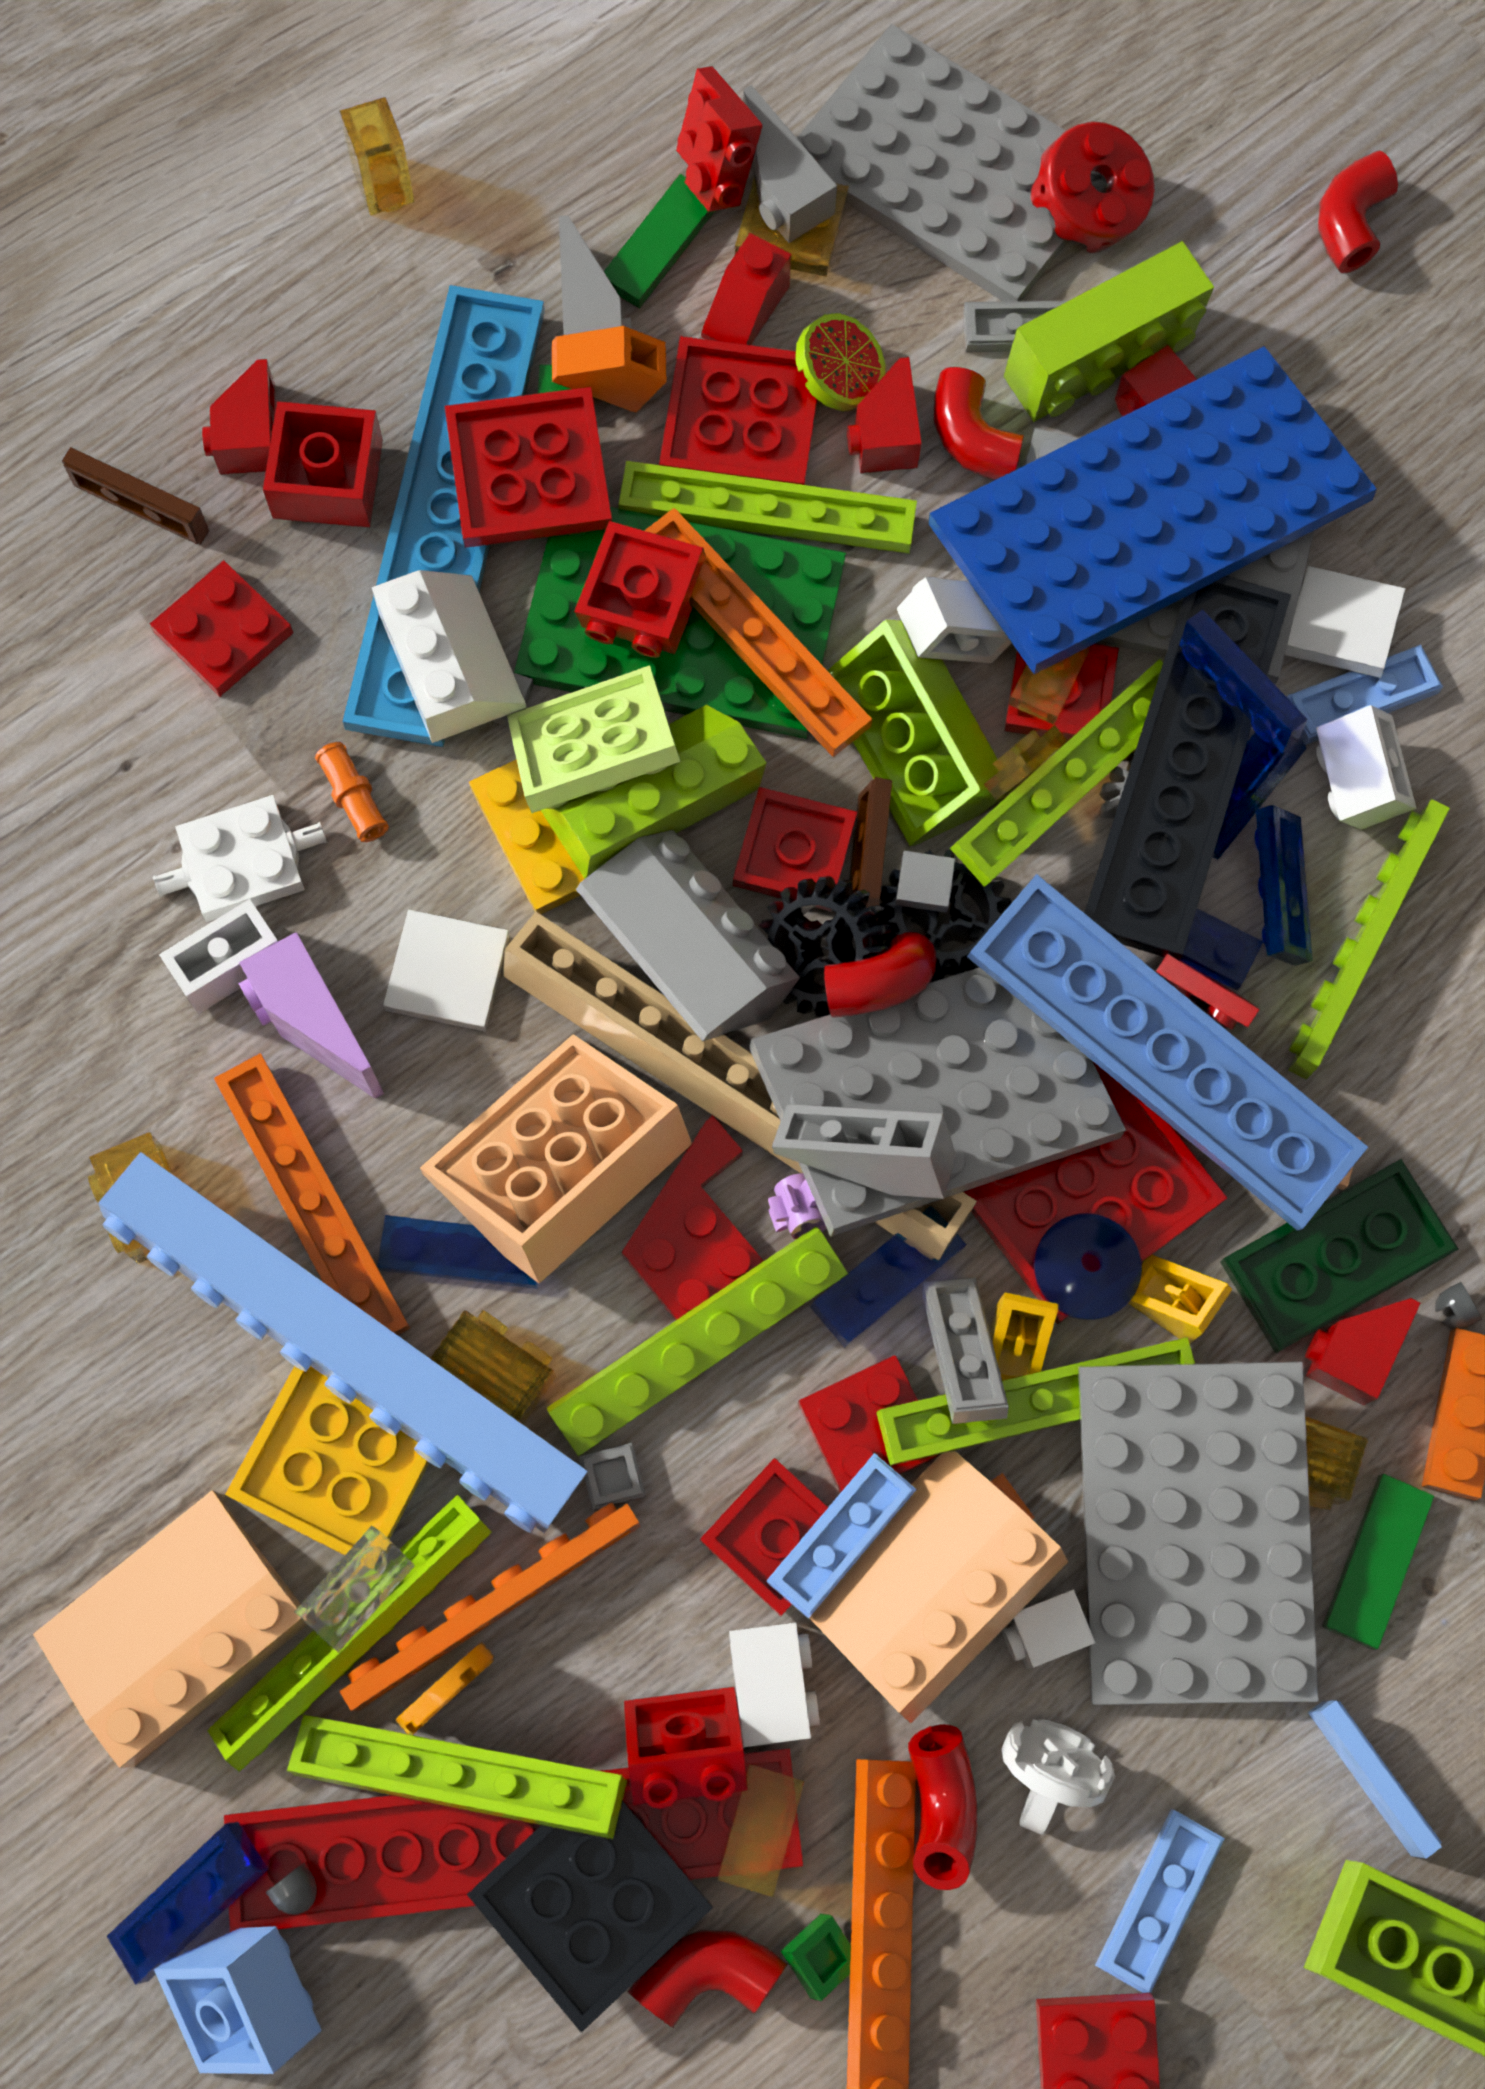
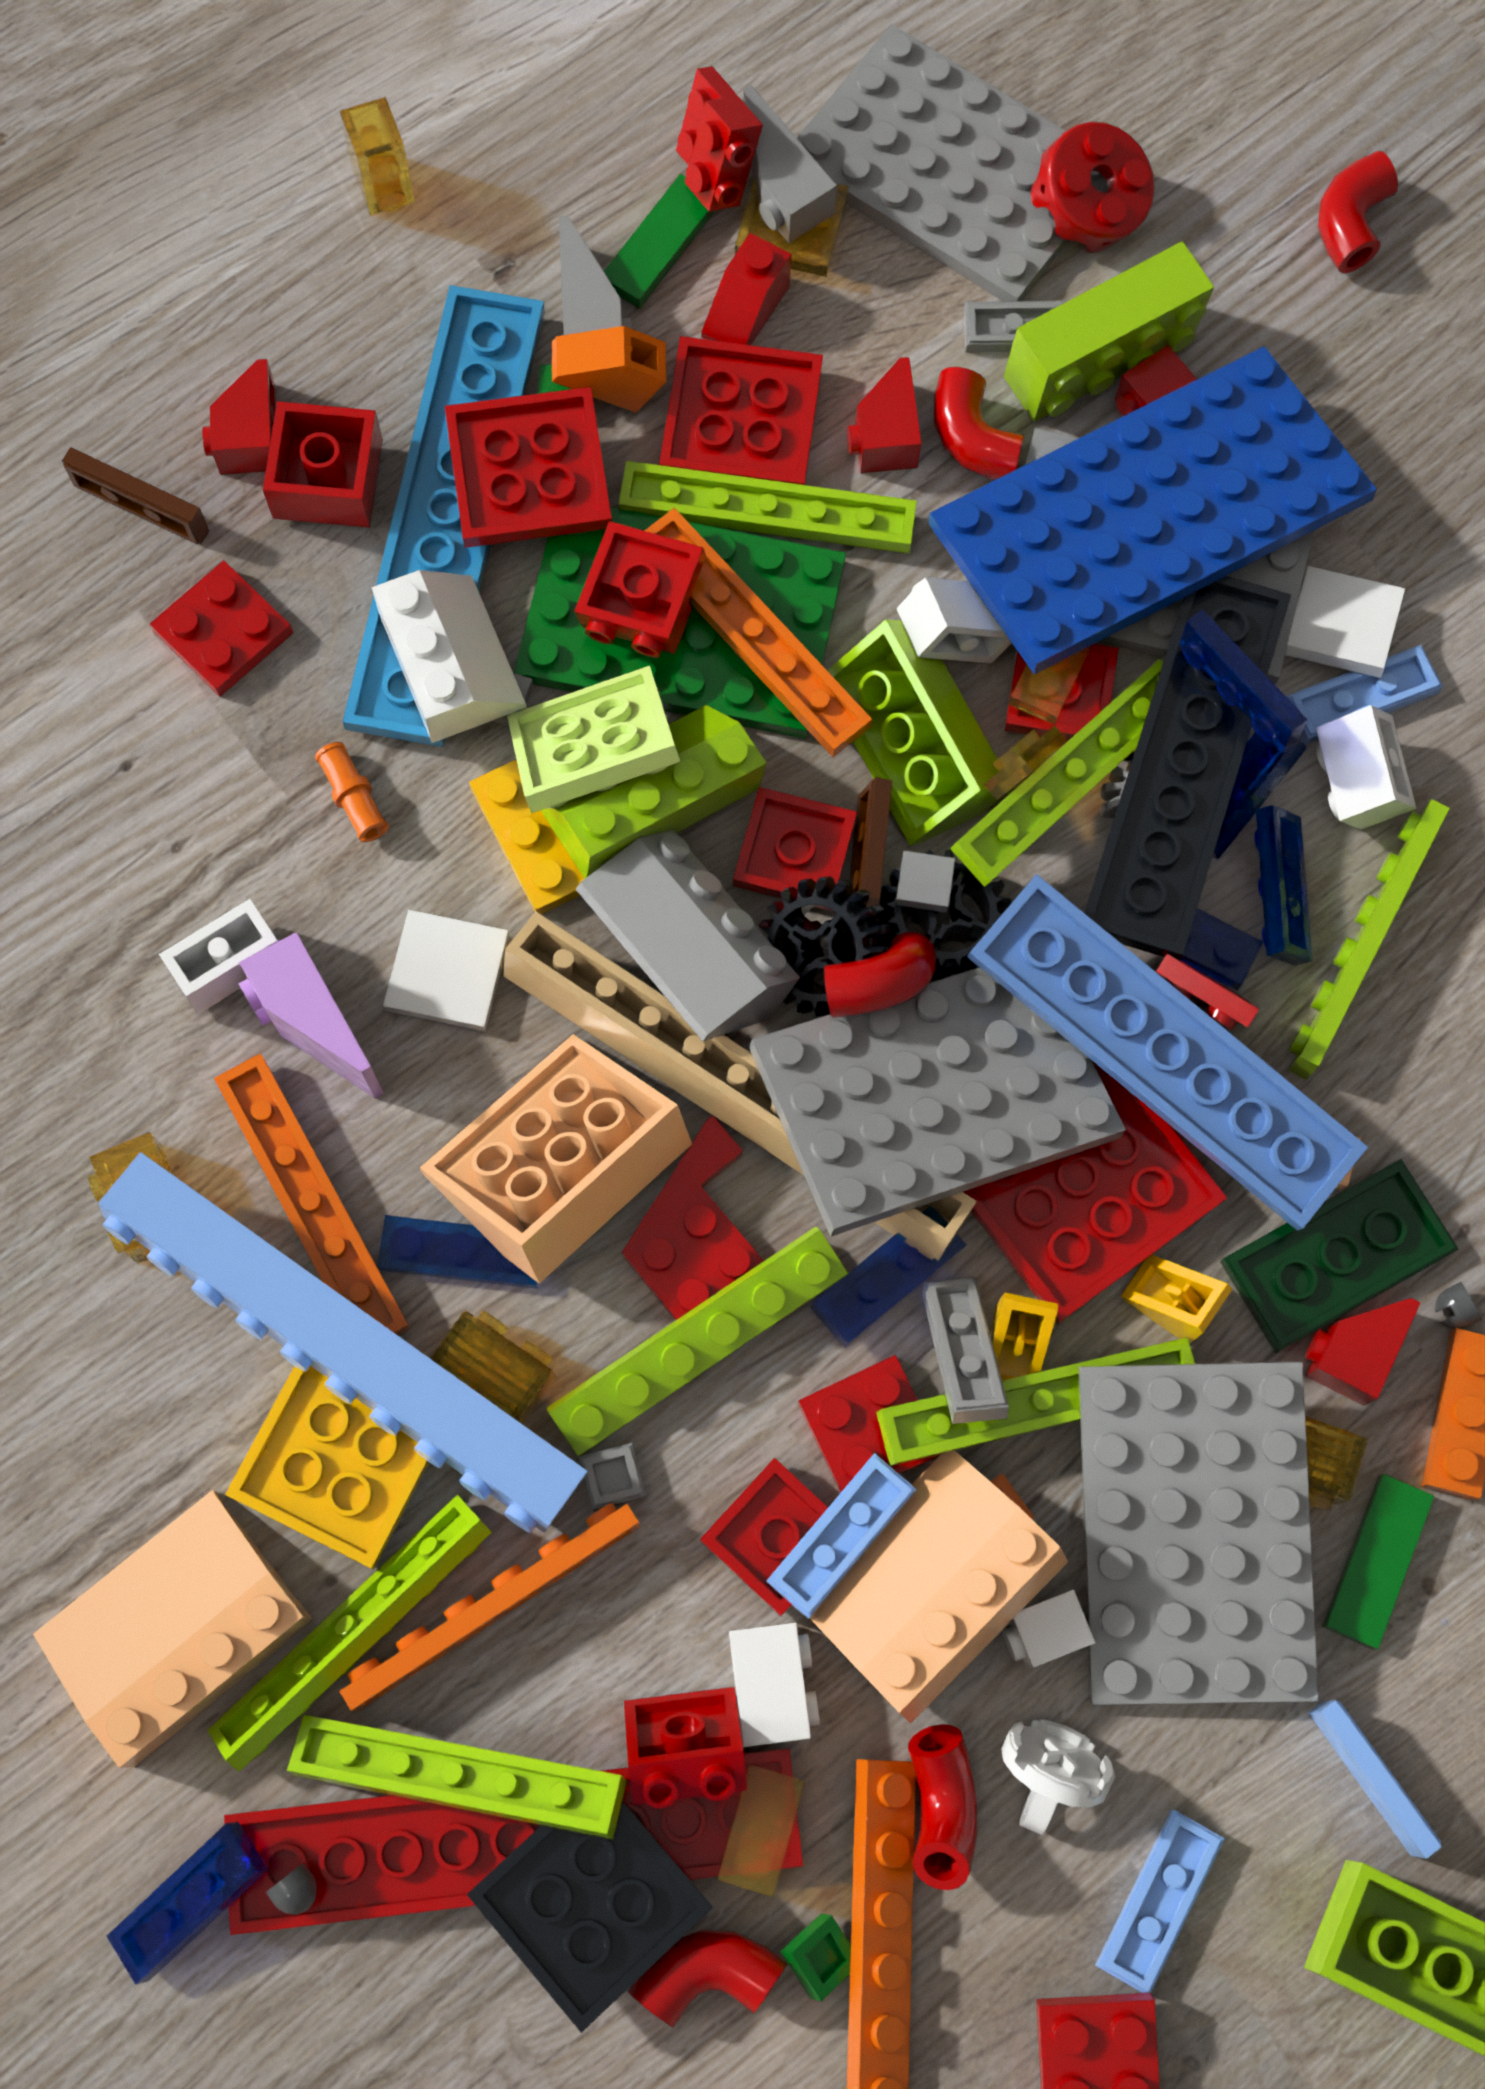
(239, 857): white plate -> none
(240, 2002): light blue slope -> none
(354, 1588): clear plate -> none
(445, 1689): light orange tile -> none
(794, 1207): lavender gear -> none
(839, 360): tile -> none
(873, 1147): light grey slope -> none
(1079, 1291): clear blue dish -> none

